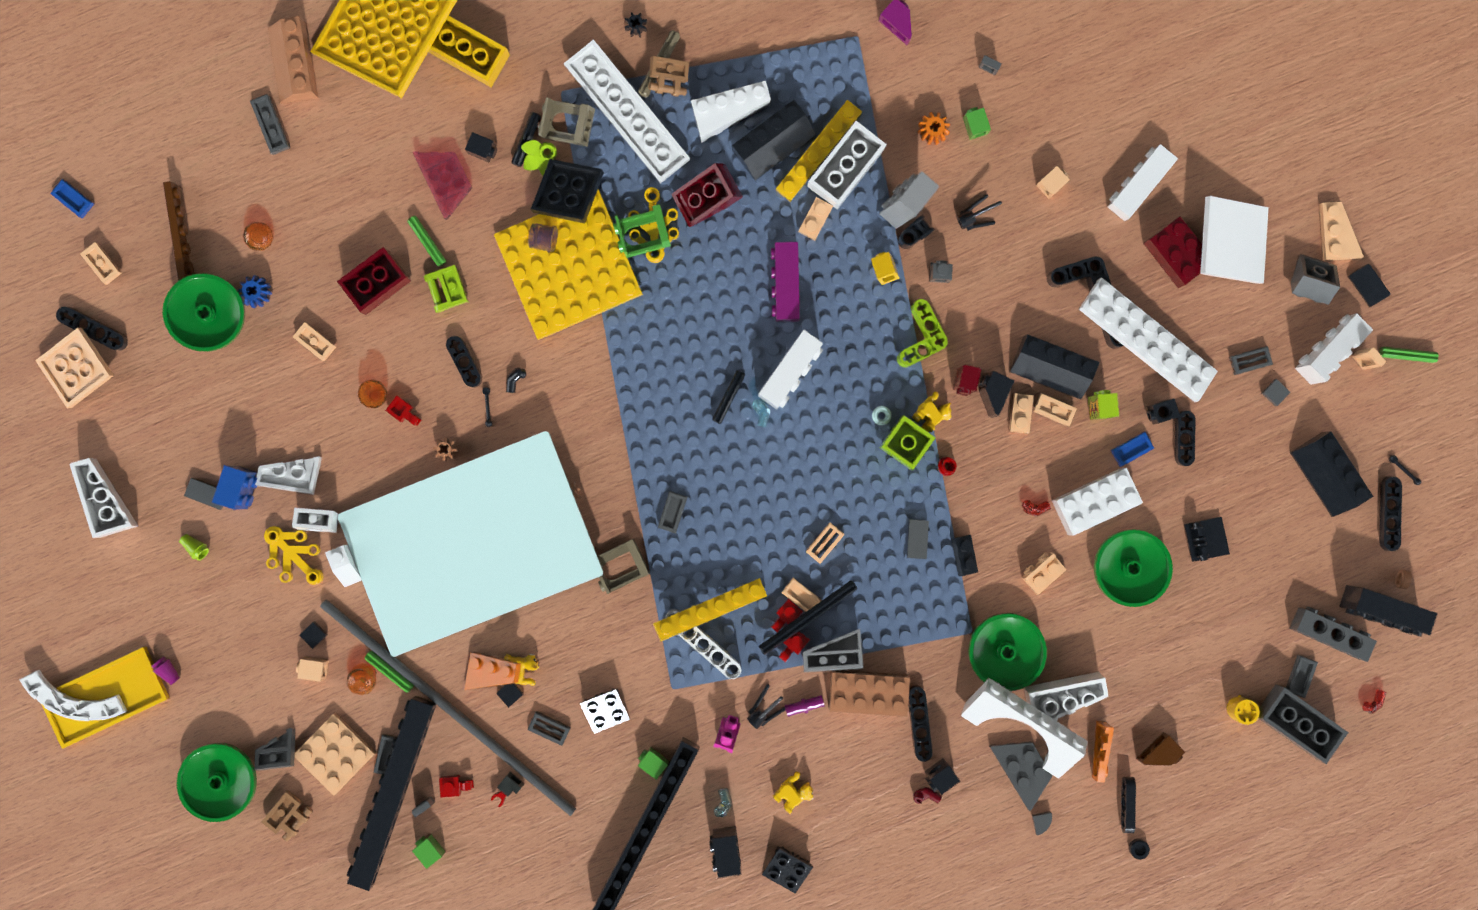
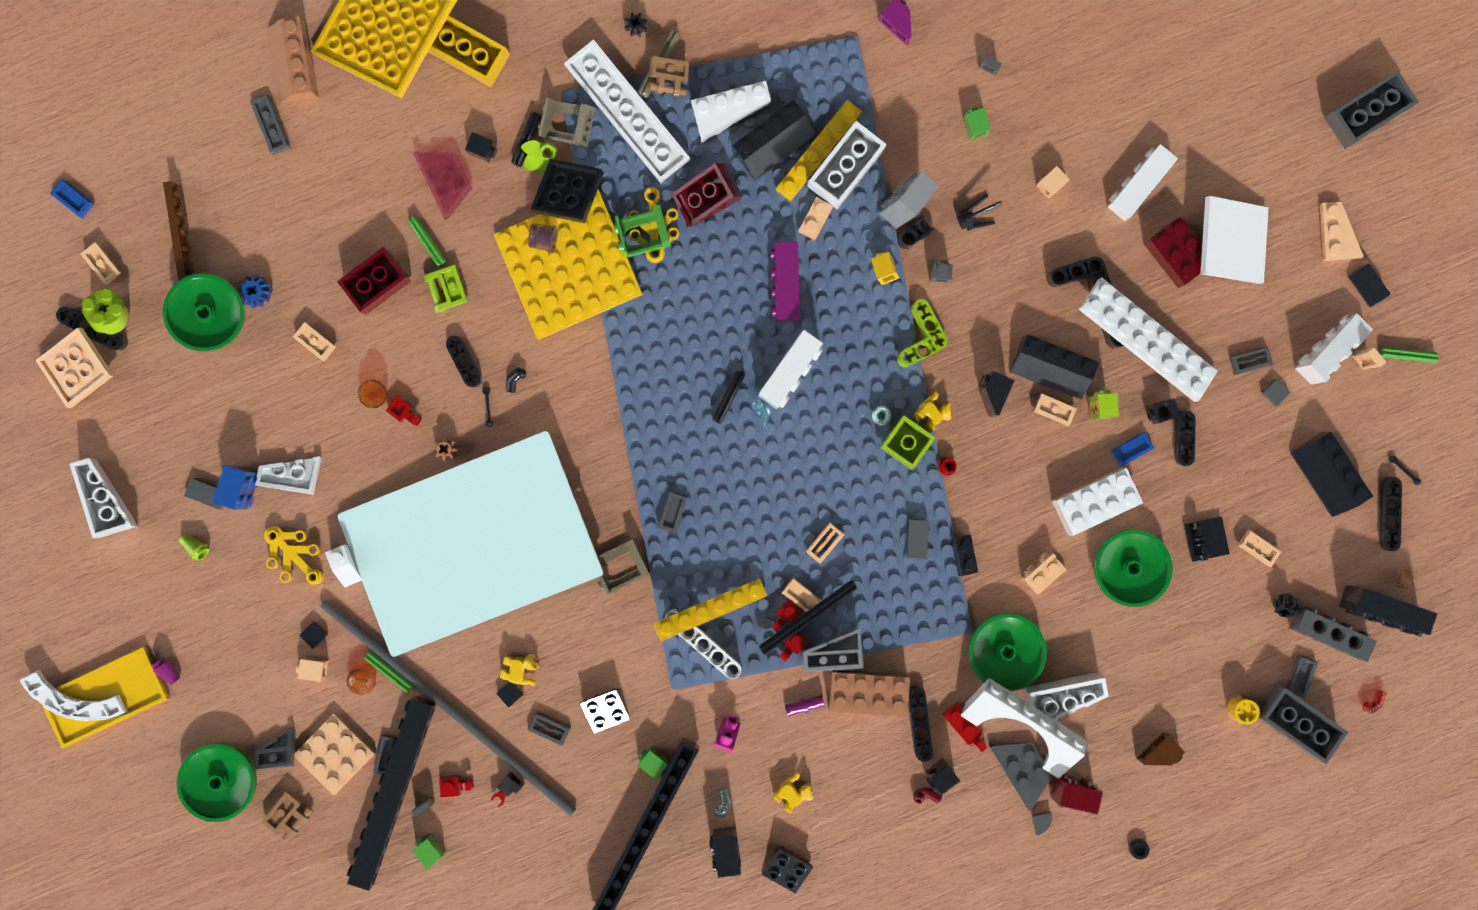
(105, 311): none -> lime brick
(258, 236): clear orange hair -> none
(315, 520): white brick -> none
(490, 671): orange wing -> none
(758, 717): black plant -> none
(926, 124): orange gear -> none
(966, 380): dark red brick -> none
(968, 731): none -> red hinge
(1021, 413): light nougat plate -> none
(1035, 510): clear red arm -> none
(1077, 794): none -> dark red brick
(1102, 748): orange wing -> none
(1128, 804): black beam -> none
(1259, 548): none -> light nougat plate
(1285, 605): none -> black gear
(1315, 279): dark grey slope -> none
(1371, 109): none -> dark grey brick

